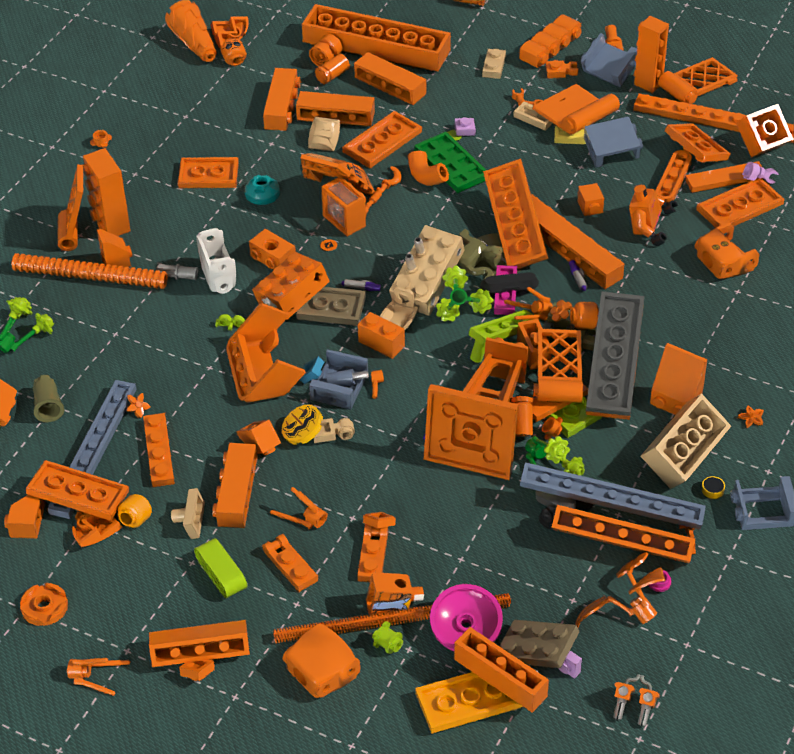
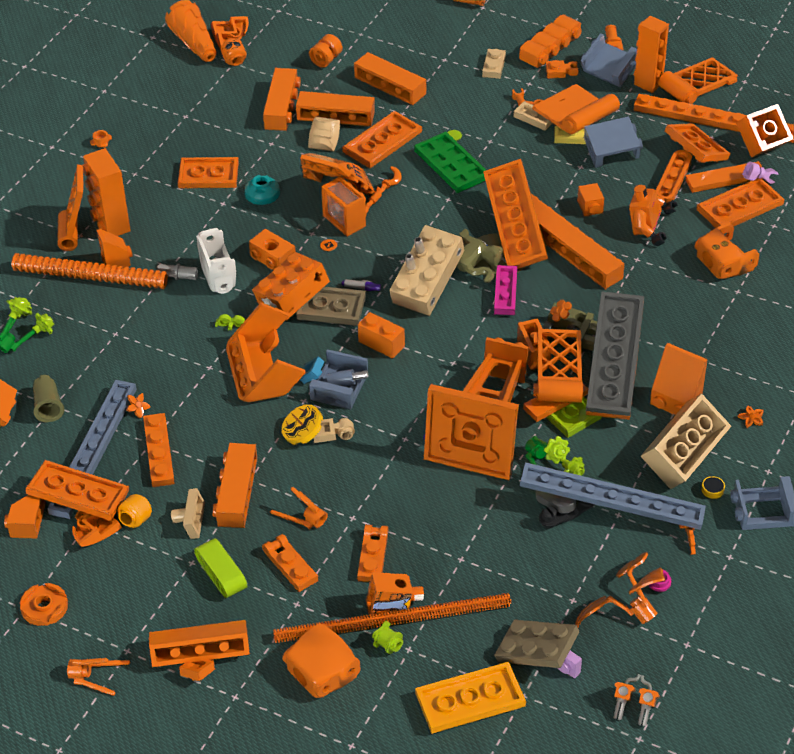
(261, 434): orange slope -> none
(332, 68): orange piece -> none
(376, 377): orange hand -> none
(379, 36): orange brick -> none
(379, 520): orange tile -> none
(398, 311): tan piece -> none
(423, 172): orange cylinder -> none
(449, 308): lime plant -> none
(461, 605): dark pink dish -> none
(464, 126): lavender plate -> none
(500, 327): lime piece -> none
(501, 669): orange brick -> none
(507, 282): black piece -> none
(525, 416): orange piece -> none
(540, 307): orange plant -> none
(552, 427): orange plate -> none
(578, 275): light grey piece -> none
(584, 315): orange head -> none
(623, 534): orange brick -> none

